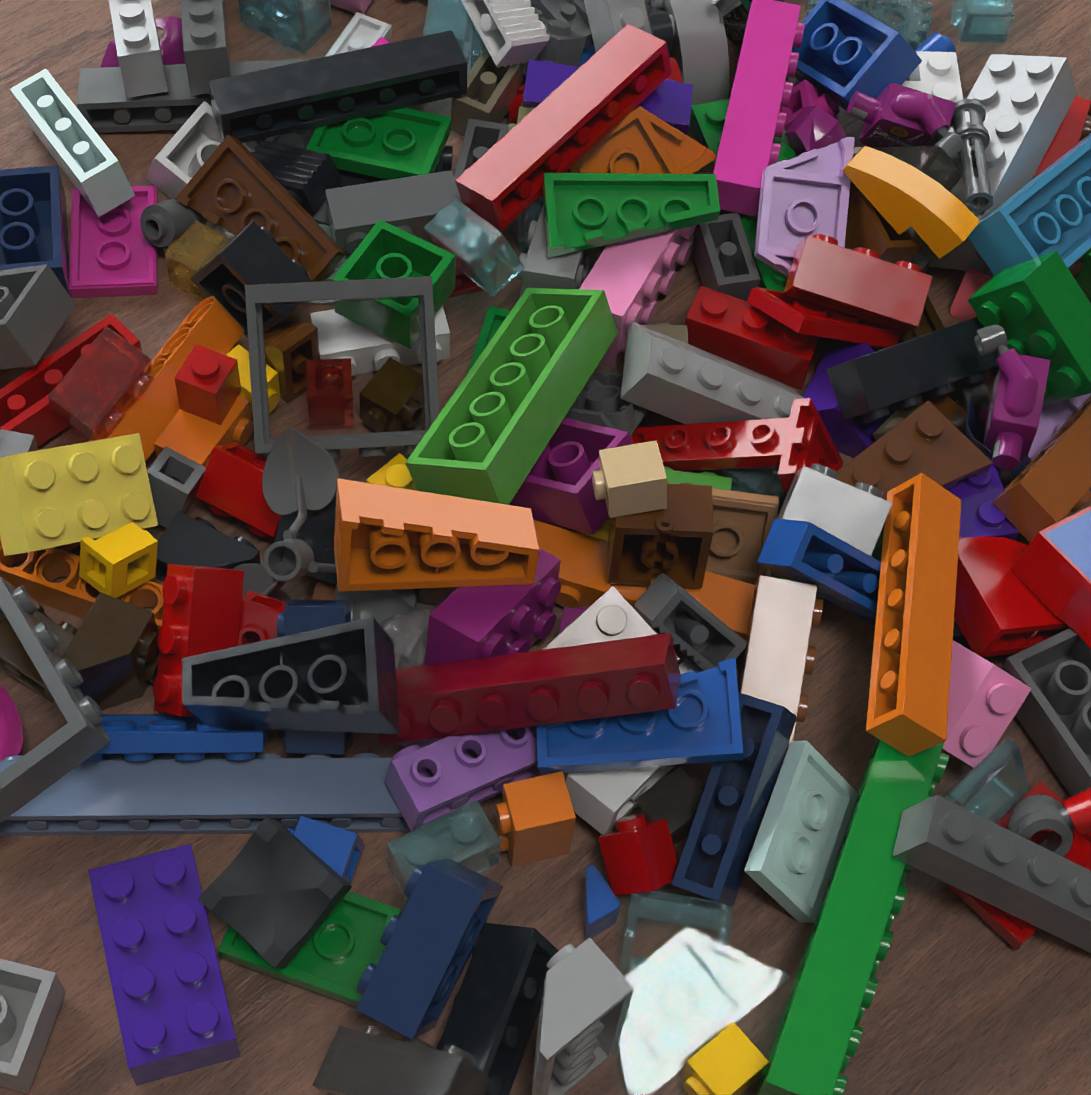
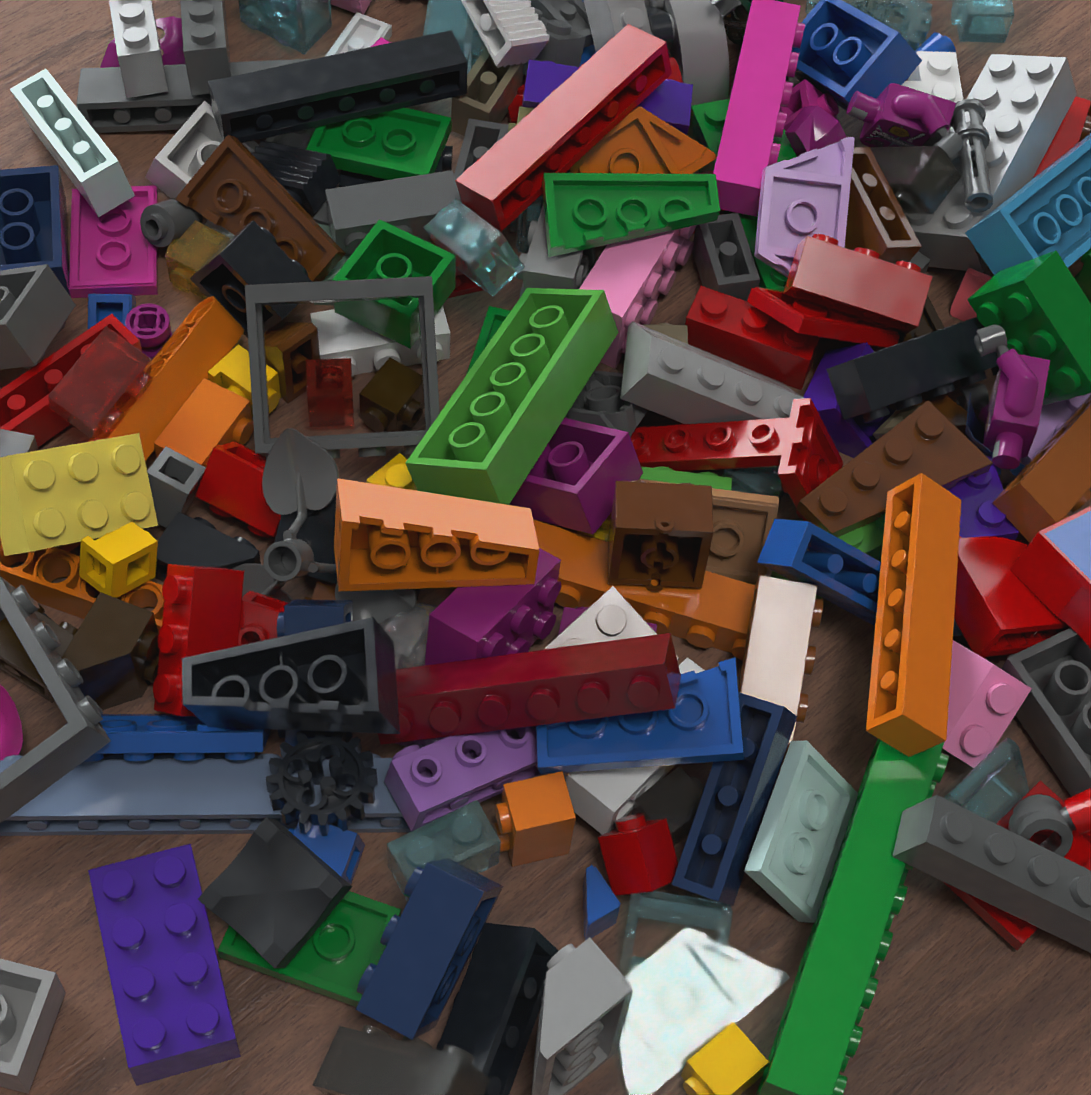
(104, 304): none -> blue slope
(151, 326): none -> magenta wheel
(208, 384): red brick -> none
(345, 767): none -> black gear
(631, 479): tan brick -> none
(691, 624): dark grey brick -> none
(840, 509): brick -> none
(911, 200): light orange slope -> none

